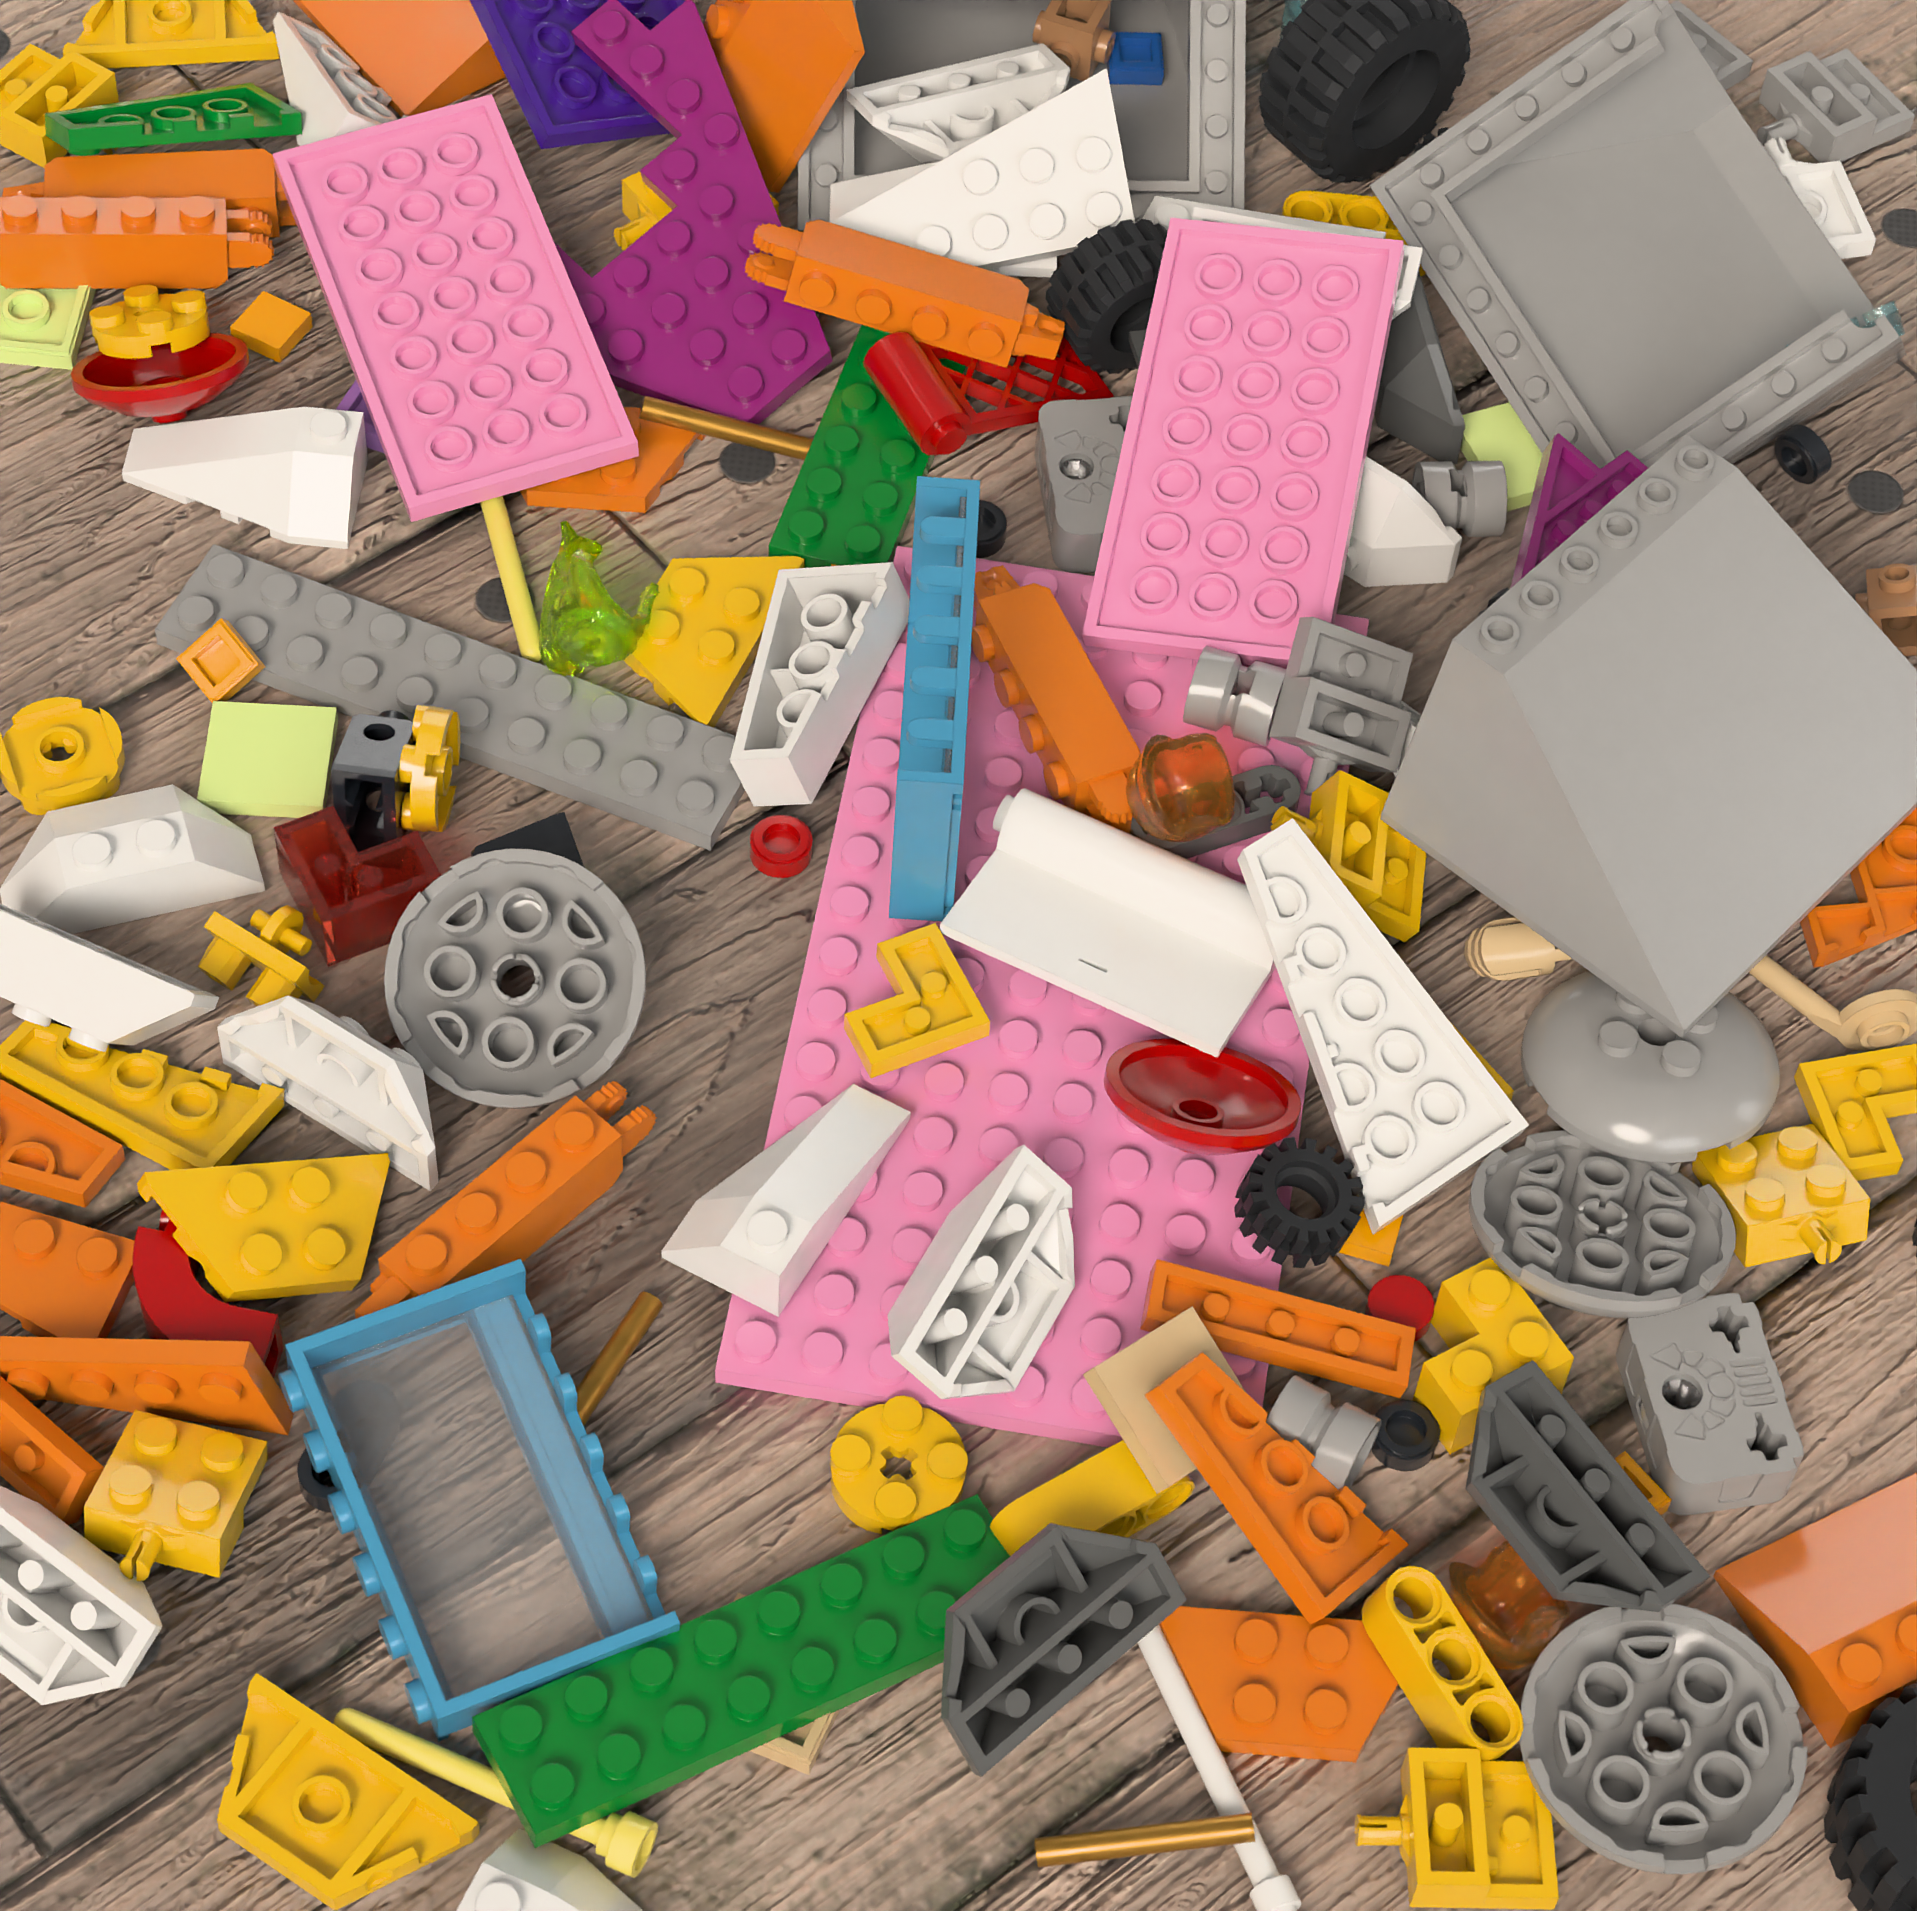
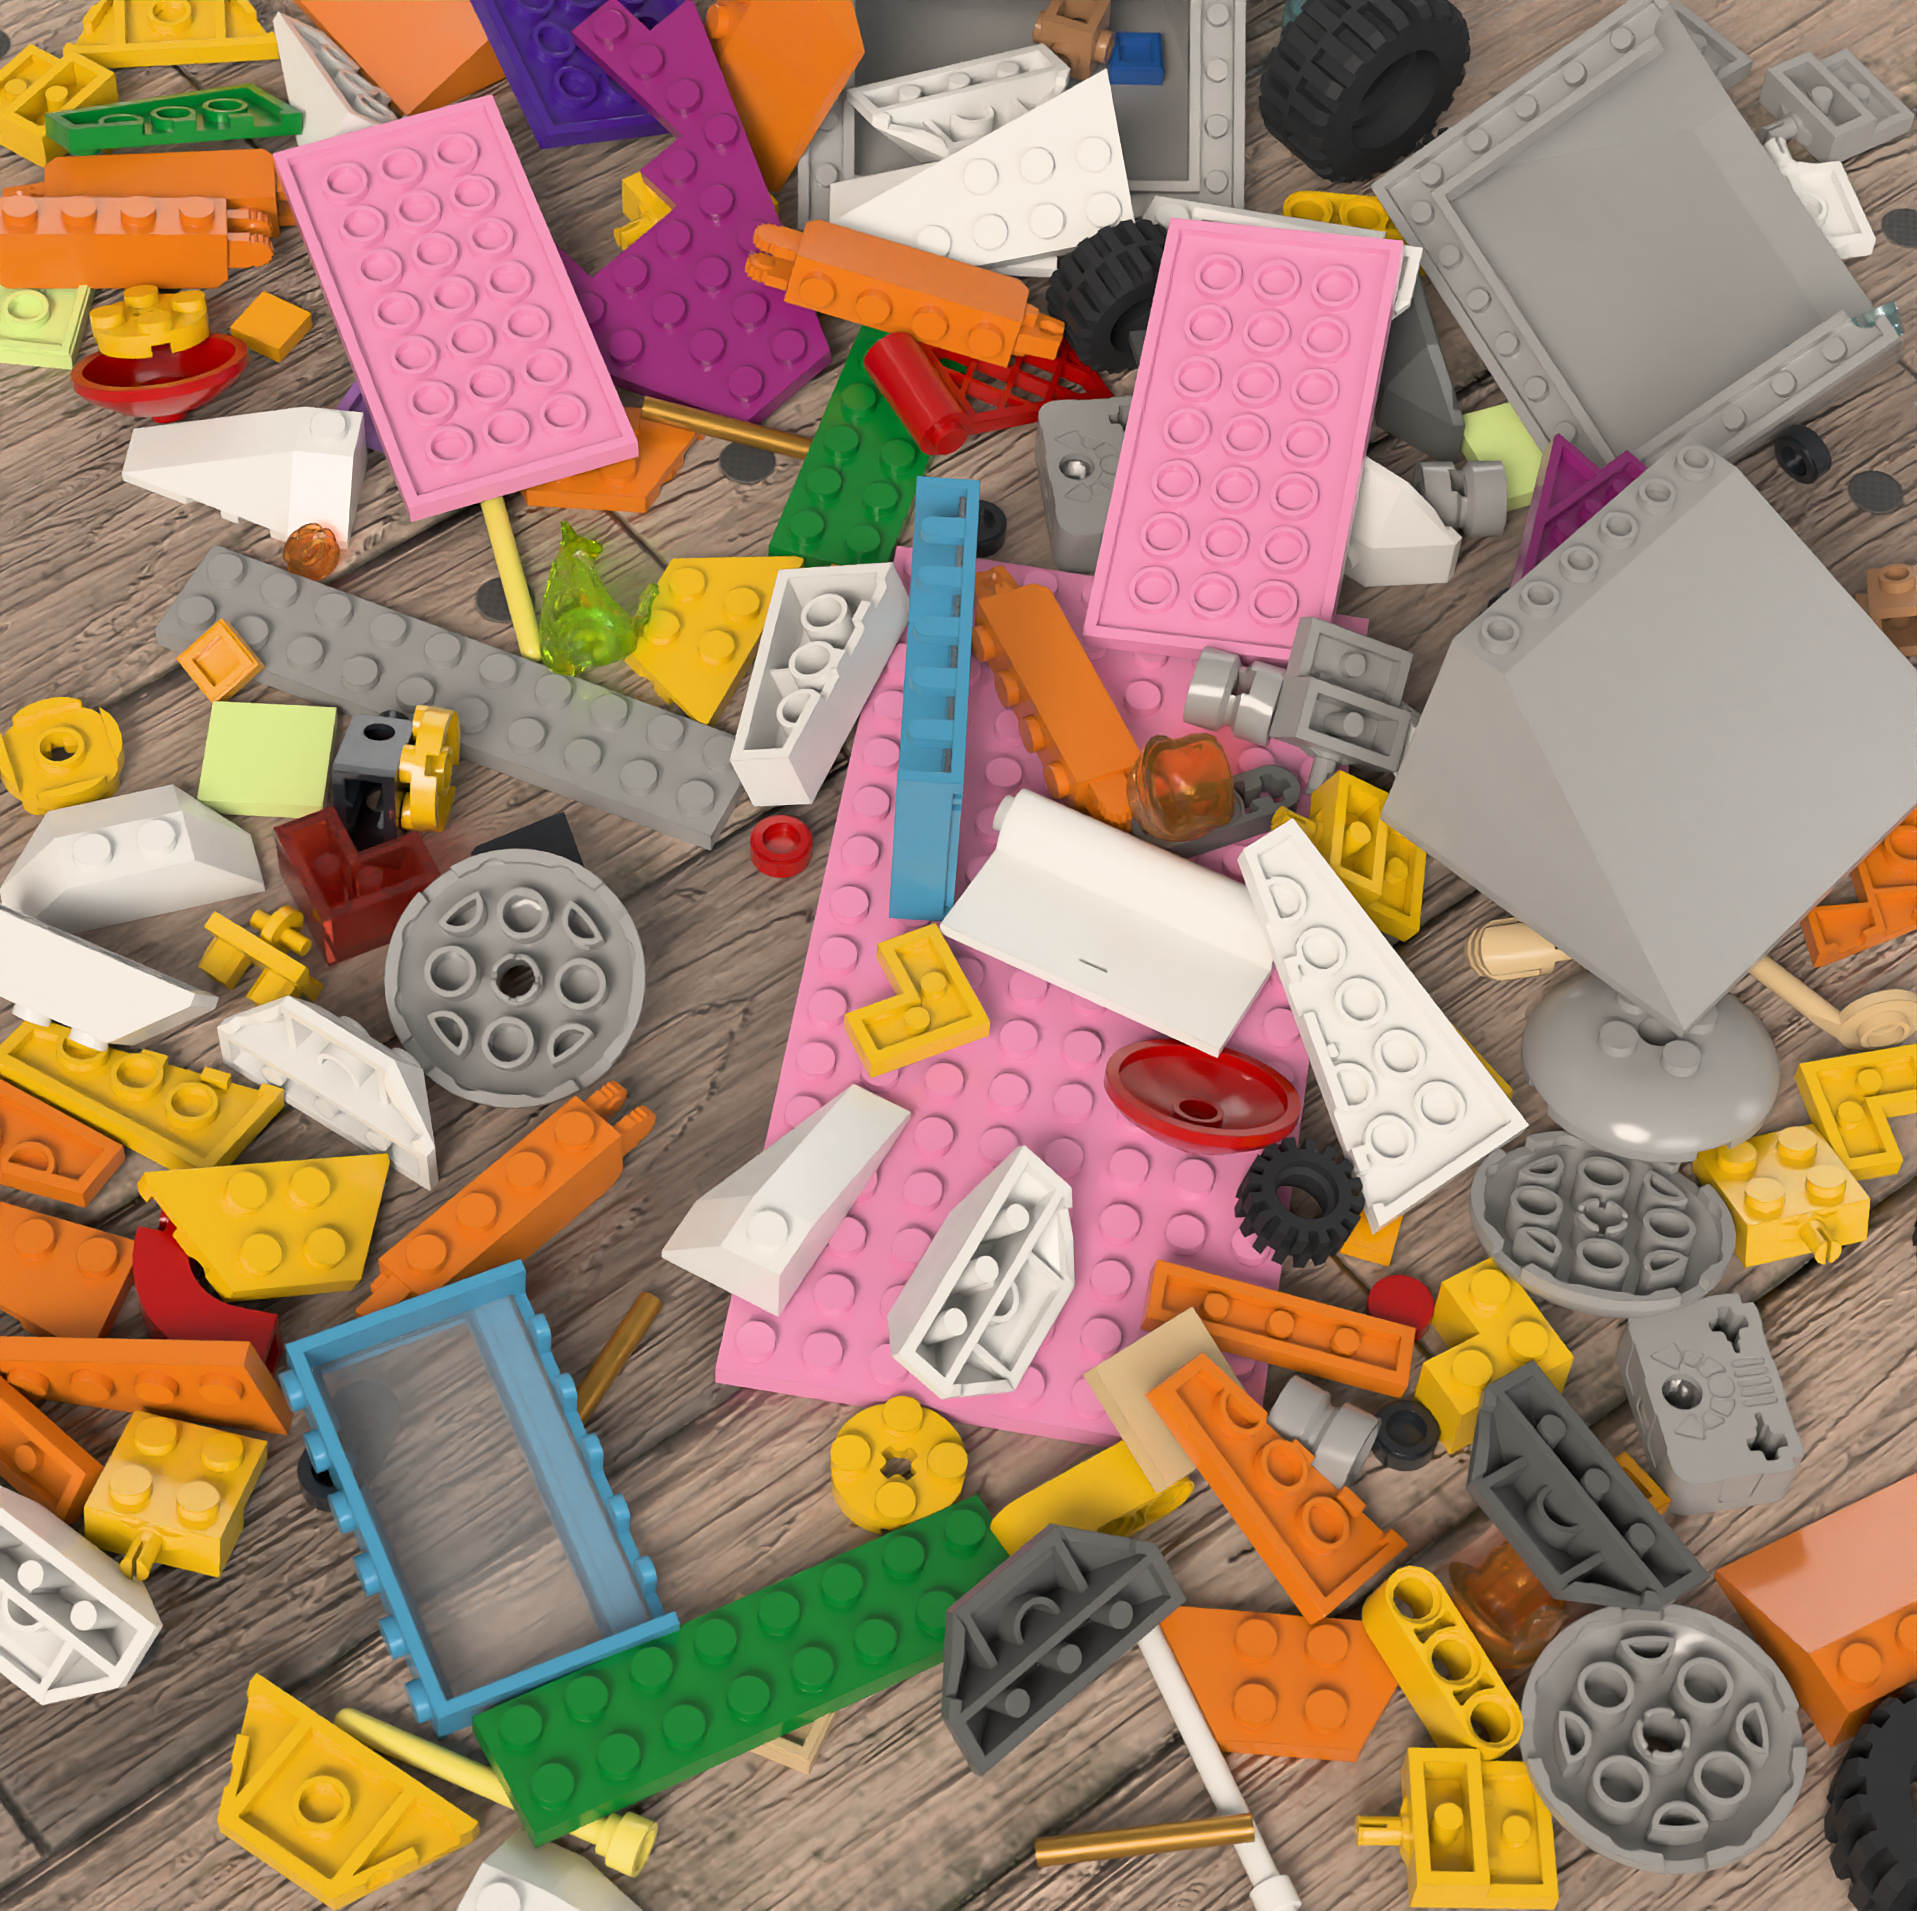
(311, 551): none -> clear orange plate

